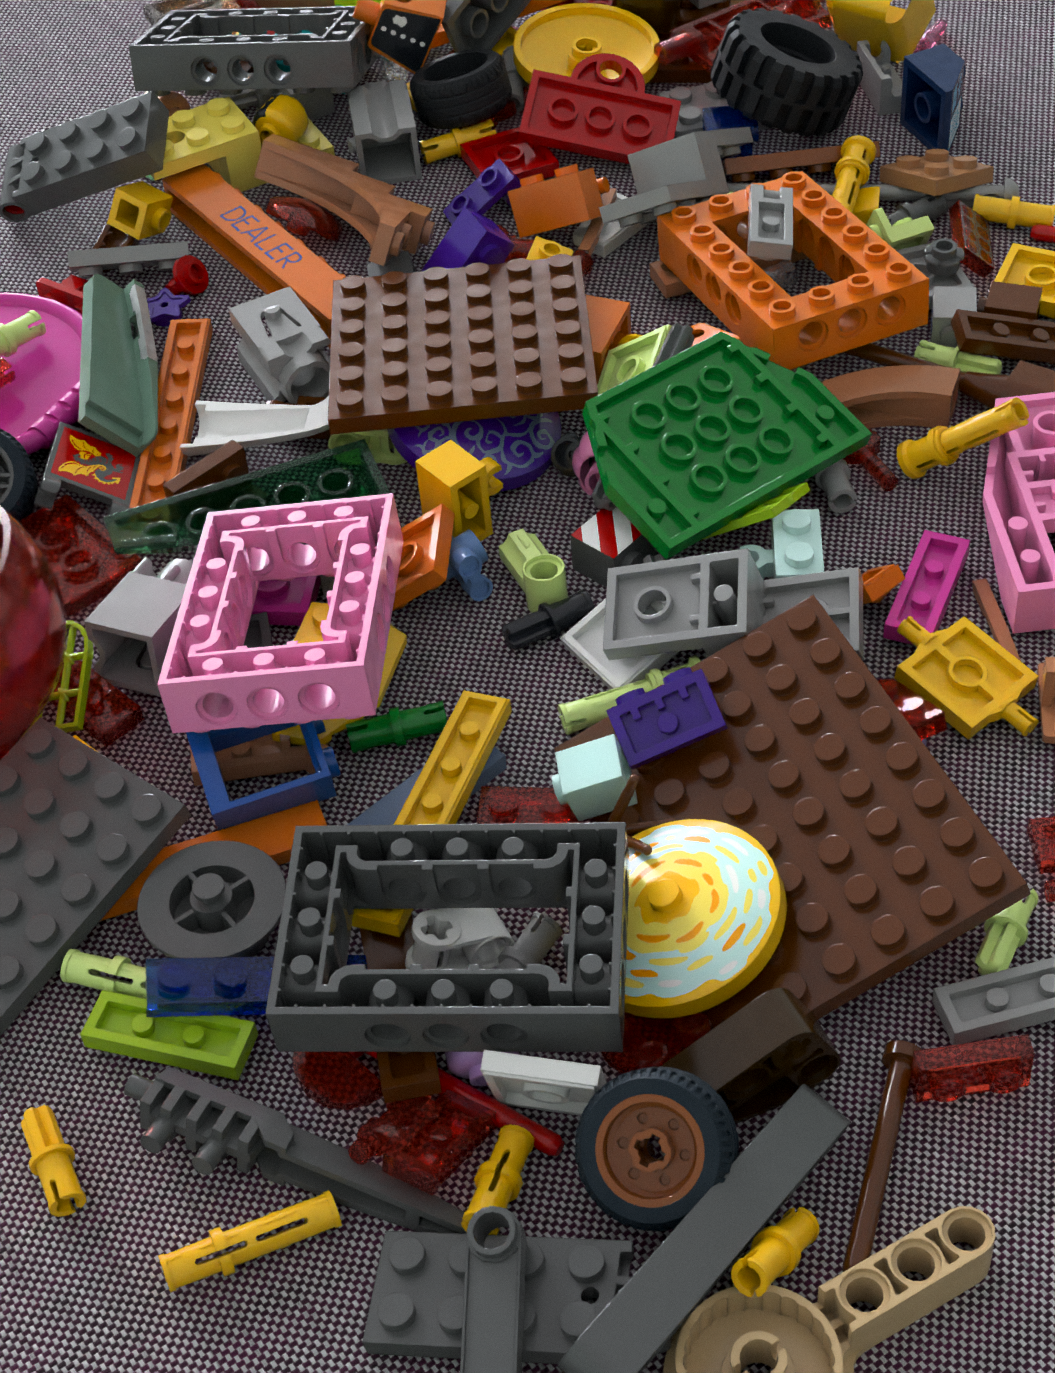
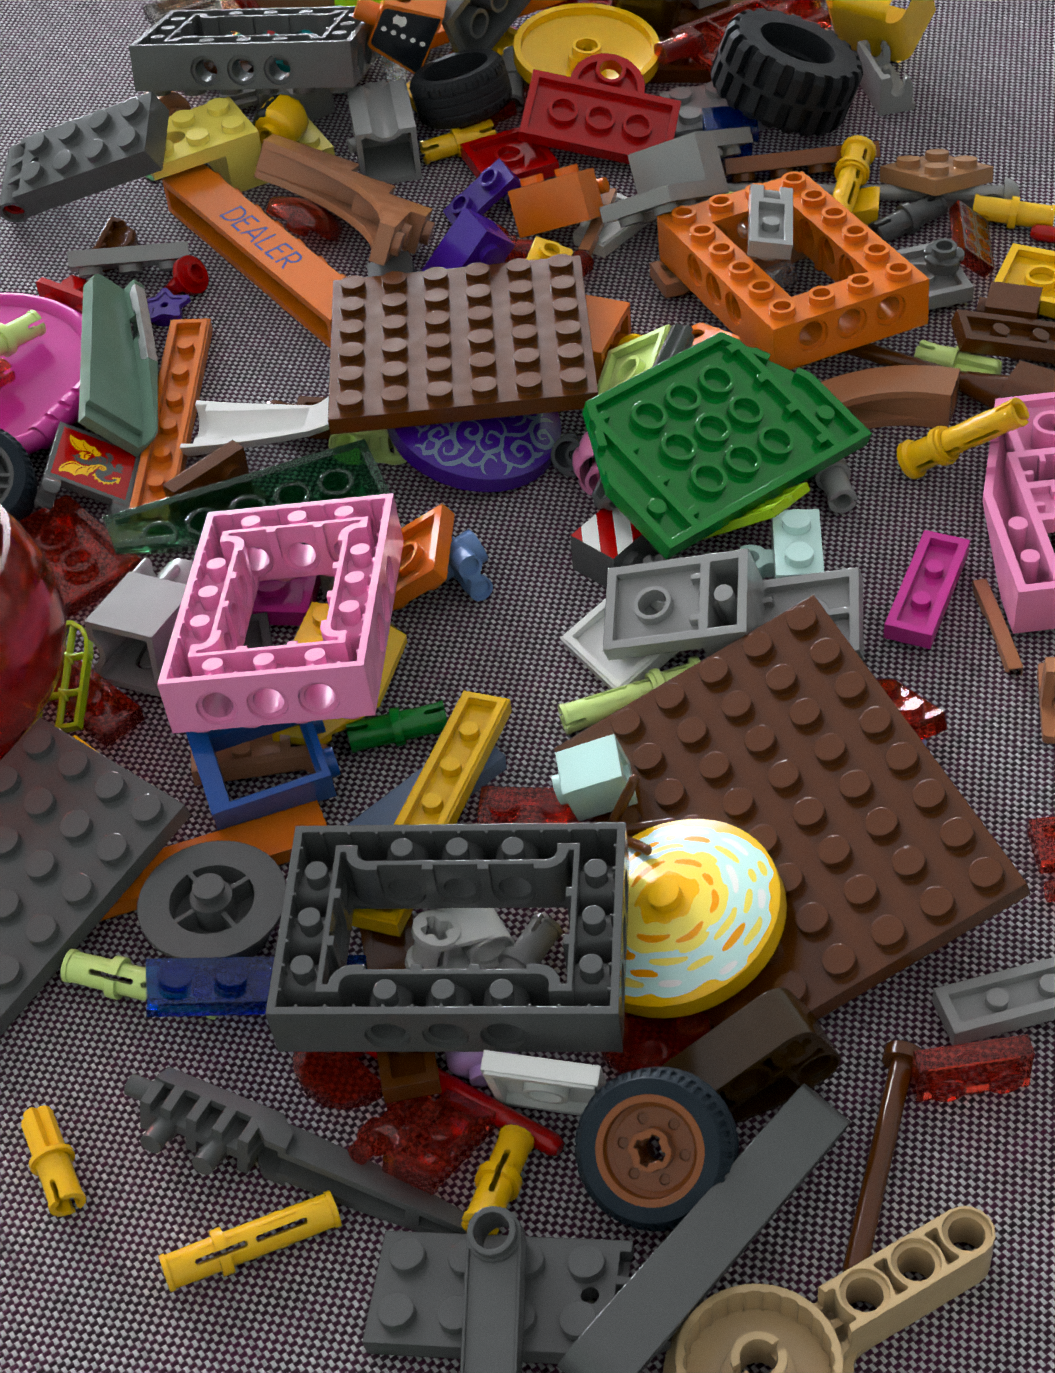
(140, 210): yellow brick -> none
(189, 1042): lime plate -> none
(293, 358): light grey piece -> none
(461, 484): yellow brick -> none
(534, 569): yellowish green piece -> none
(547, 621): black axle -> none
(666, 717): dark purple bracket -> none
(775, 1252): yellow pin -> none
(873, 464): clear red bar -> none
(880, 581): orange tile -> none
(904, 232): yellowish green bracket -> none
(931, 36): clear pink piece -> none
(932, 95): dark blue slope -> none
(944, 305): light grey brick -> none
(967, 676): yellow plate -> none
(1004, 935): yellowish green axle -> none

